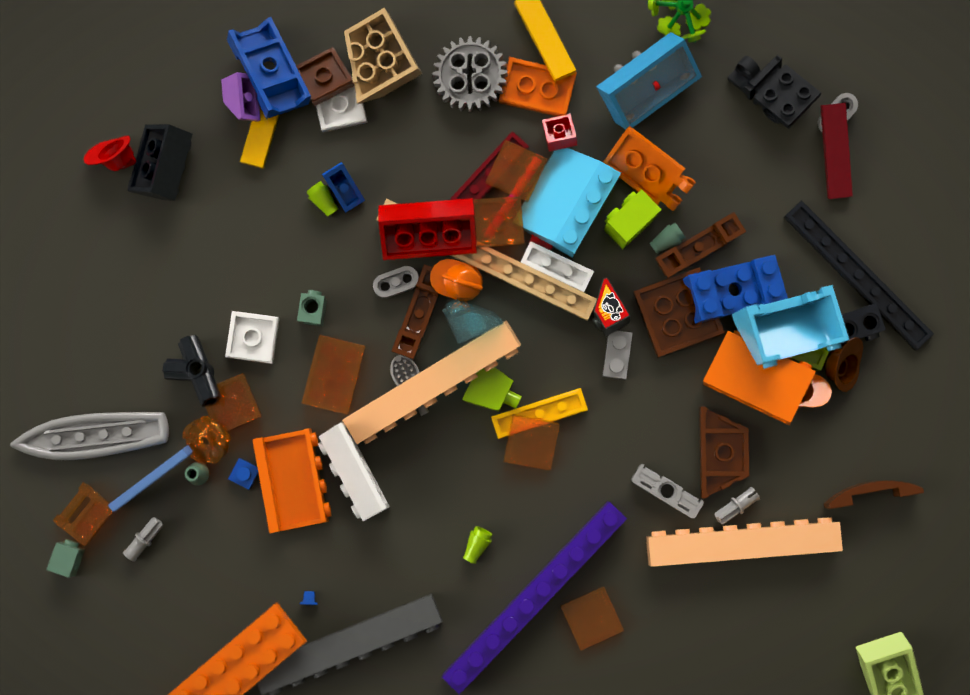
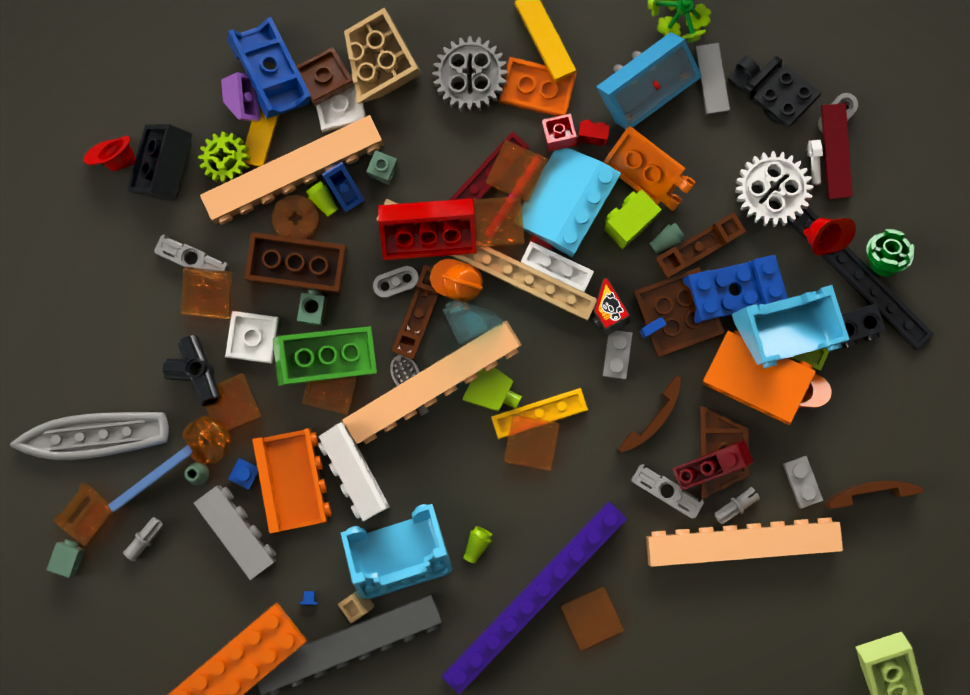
(177, 253): none -> light grey piece
(206, 292): none -> clear orange plate
(217, 150): none -> lime gear
(235, 532): none -> light grey brick
(286, 208): none -> clear orange plate
(291, 170): none -> light nougat brick
(296, 263): none -> reddish brown brick
(324, 355): none -> bright green slope
(355, 606): none -> tan slope
(382, 167): none -> sand green brick
(397, 554): none -> medium azure windscreen
(593, 133): none -> red piece
(652, 327): none -> blue tile
(670, 394): none -> reddish brown slope
(712, 79): none -> light grey tile
(713, 465): none -> dark red slope
(789, 202): none -> white gear
(802, 482): none -> light grey plate
(815, 151): none -> white bar
(830, 235): none -> red piece
(844, 364): reddish brown piece -> none
(889, 253): none -> green cone

